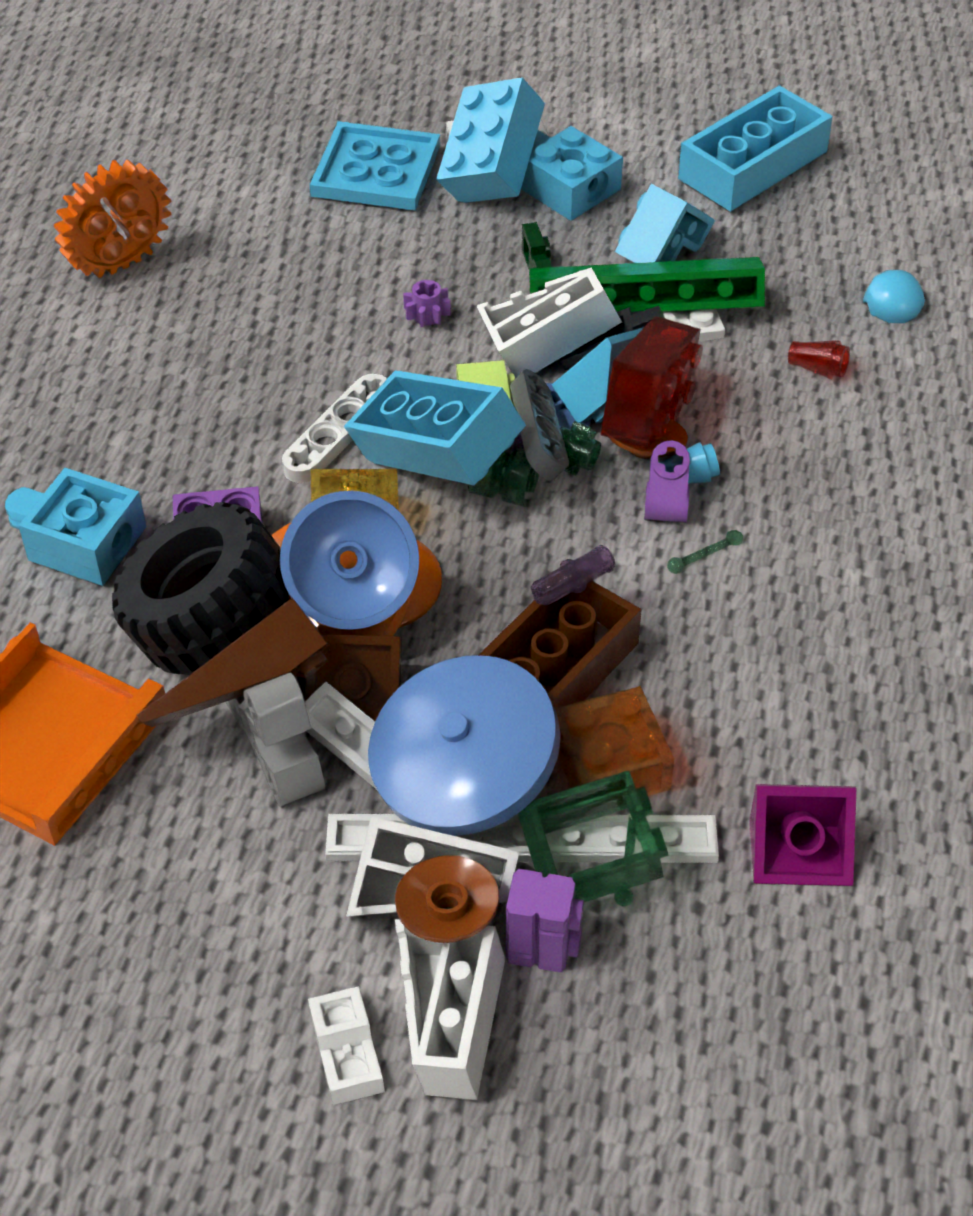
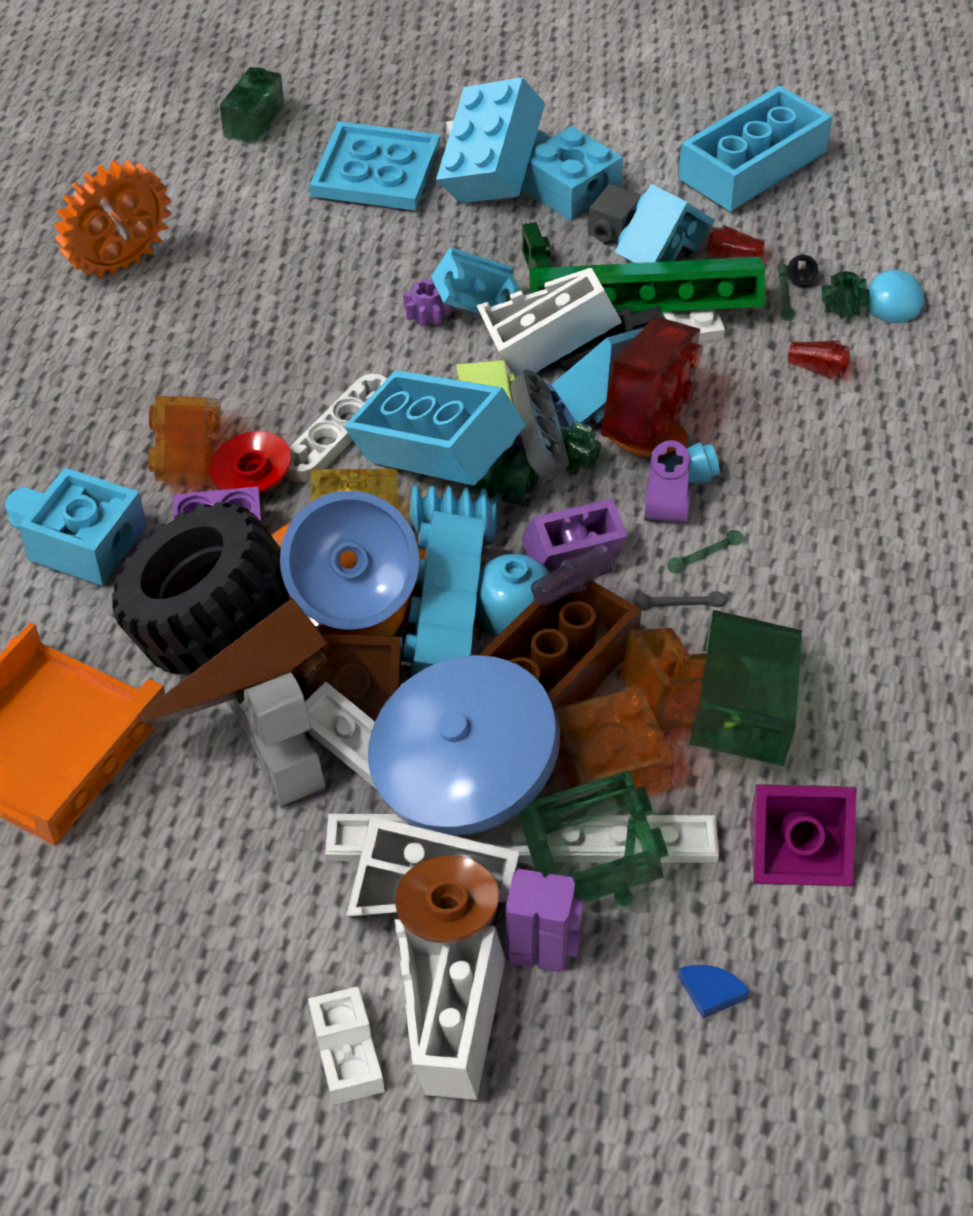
(183, 437): none -> clear orange brick
(251, 461): none -> red dish
(252, 105): none -> clear green brick
(447, 590): none -> medium azure brick
(471, 280): none -> medium azure hinge
(482, 508): none -> medium azure piece
(505, 590): none -> medium azure cylinder
(574, 533): none -> medium lavender brick
(612, 213): none -> dark grey brick
(644, 601): none -> dark grey hinge
(666, 675): none -> clear orange brick
(712, 988): none -> blue tile
(730, 243): none -> clear red cone
(748, 688): none -> clear green panel
(787, 313): none -> clear green hinge
(810, 269): none -> black hinge
(845, 295): none -> clear green gear

